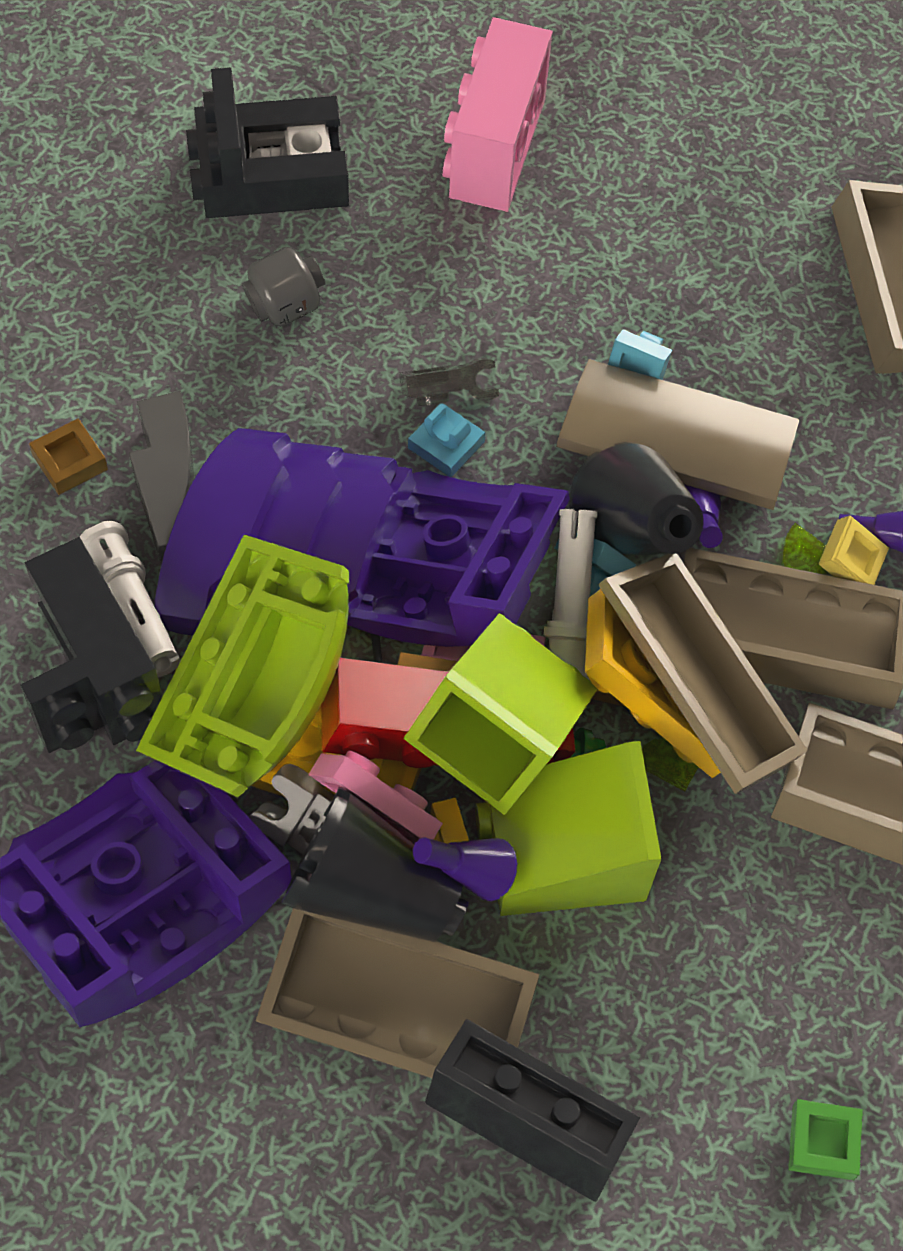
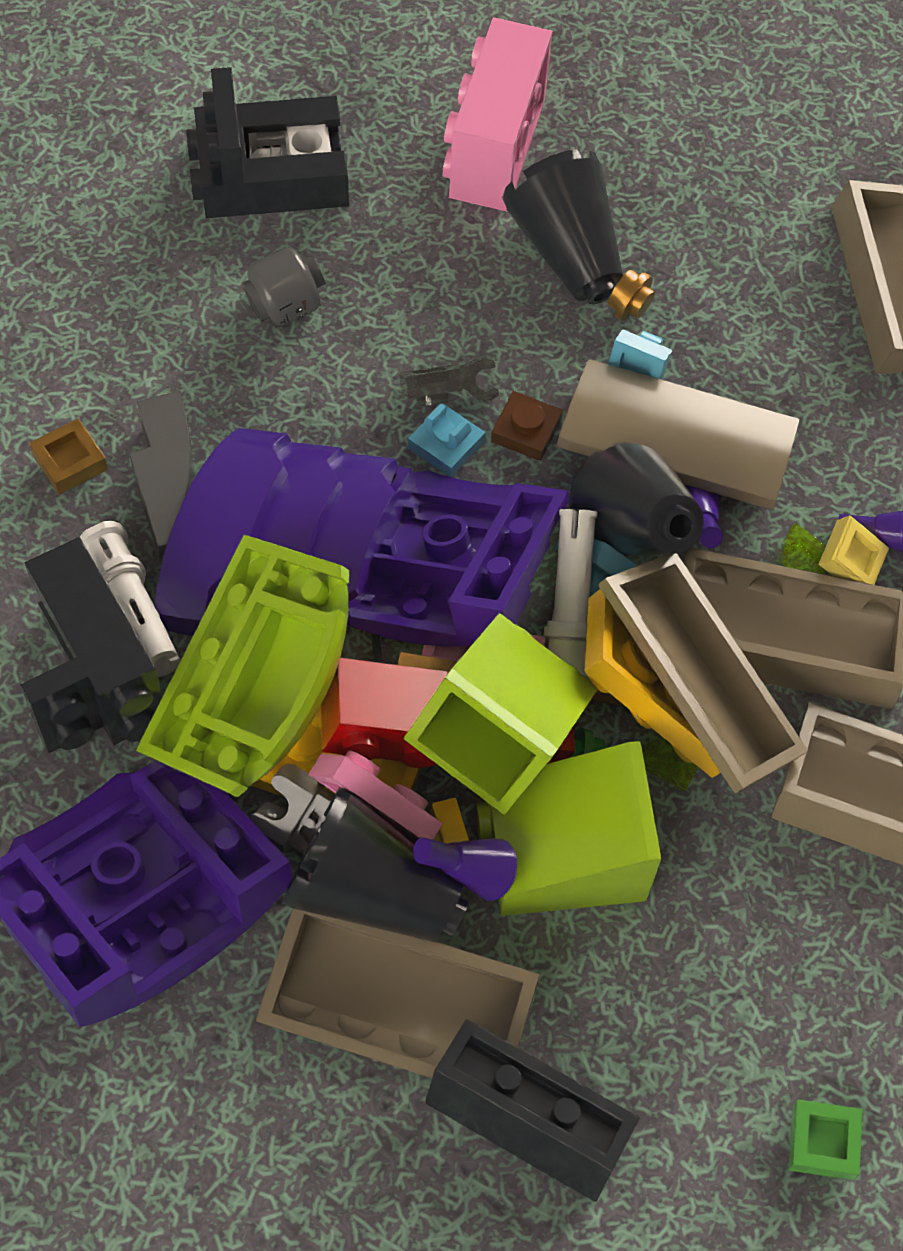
(526, 425): none -> reddish brown plate
(569, 222): none -> black cone
(632, 295): none -> pearl gold plate

